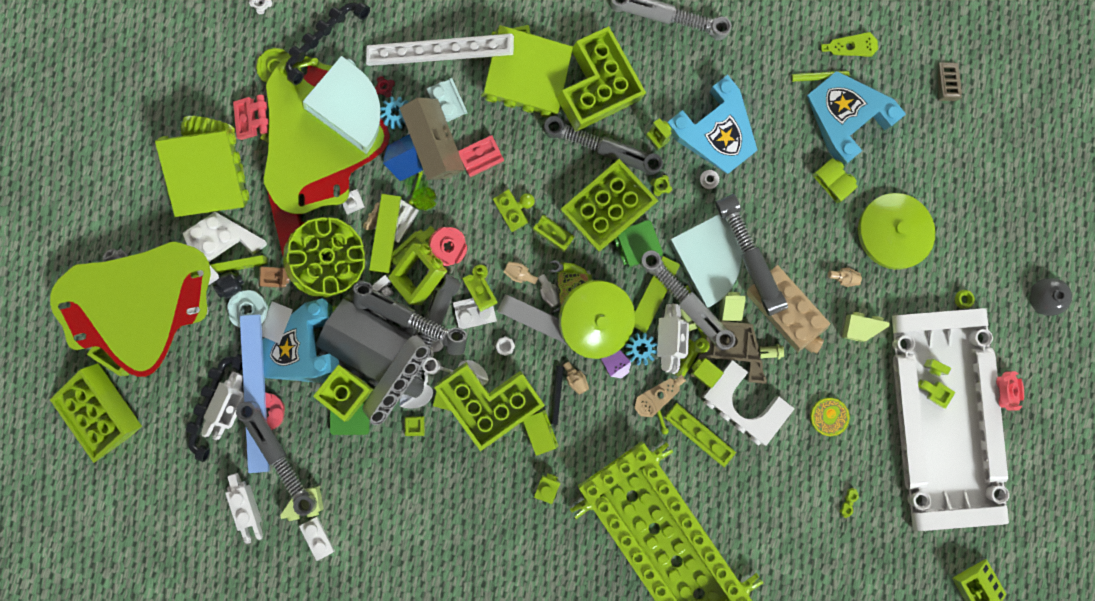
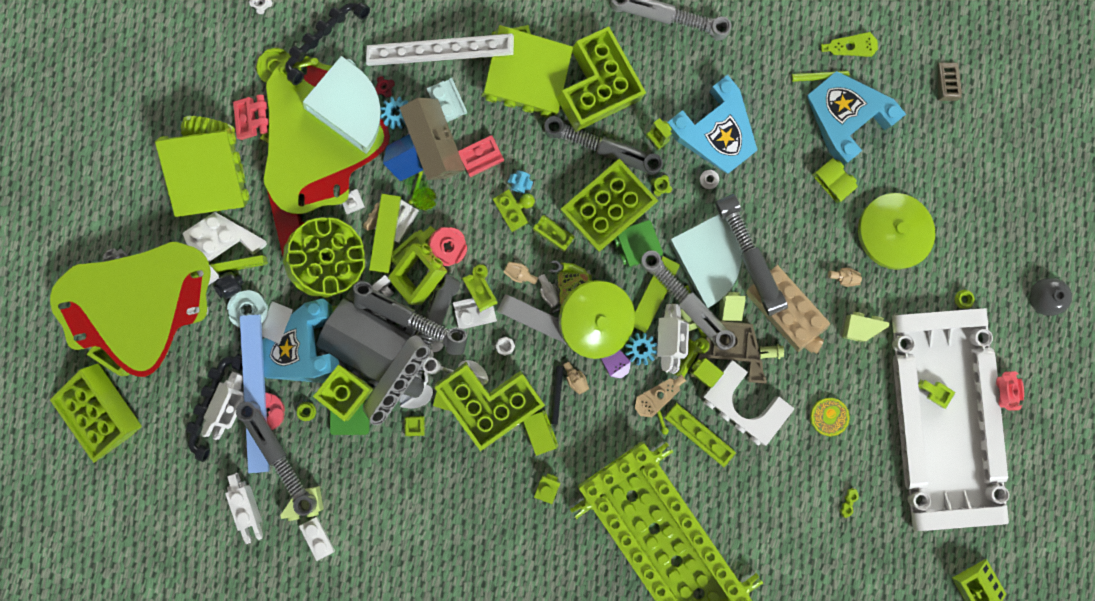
(272, 277): medium nougat bracket -> none
(301, 415): none -> lime plate
(520, 181): none -> medium azure gear
(936, 367): lime plate -> none

